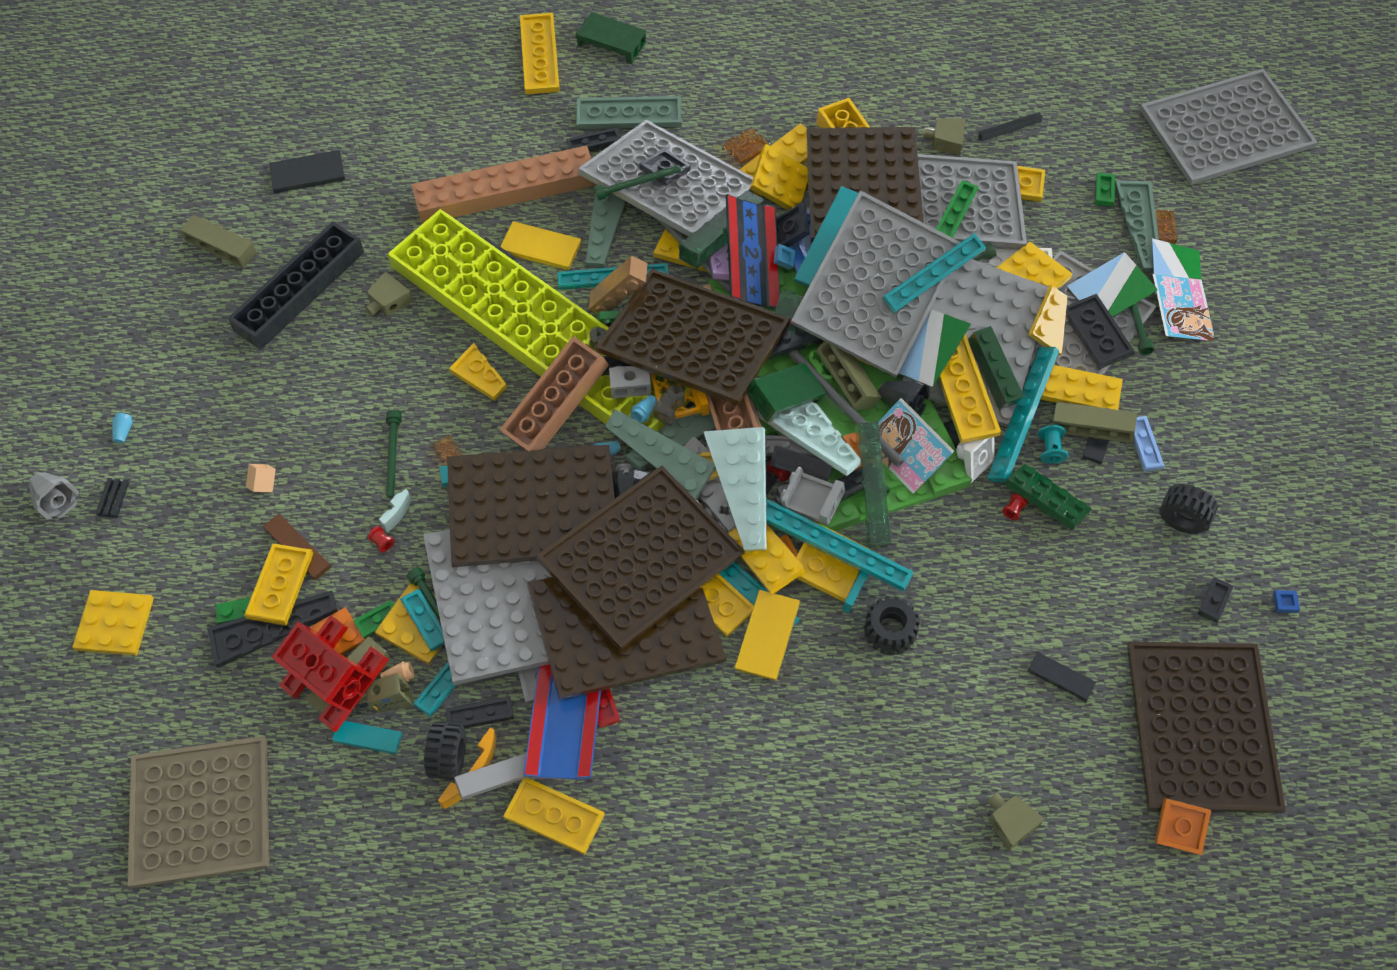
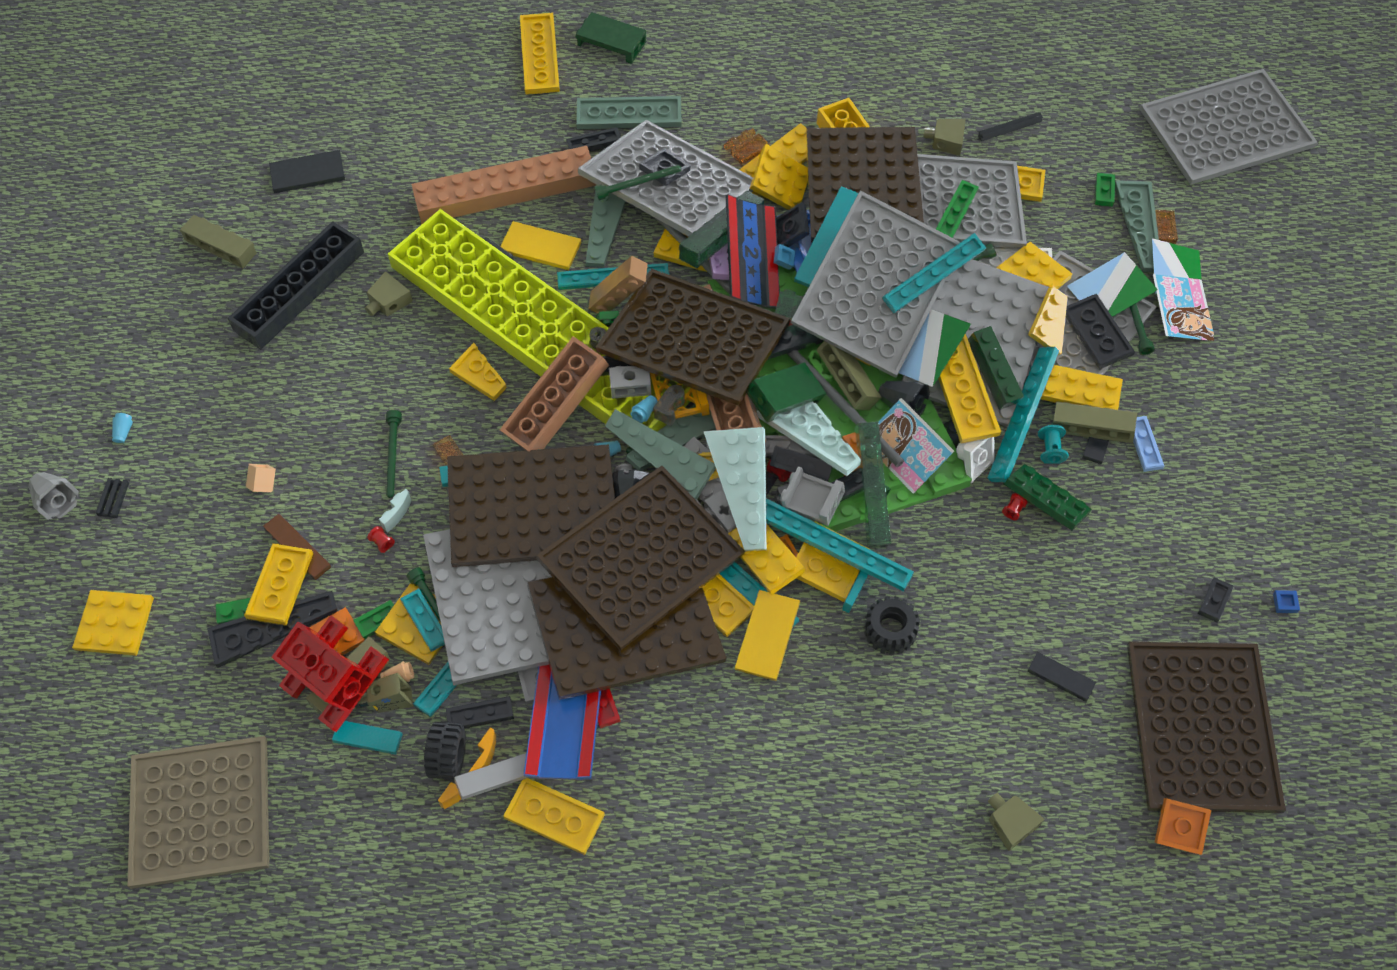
(1188, 509): black tyre -> none

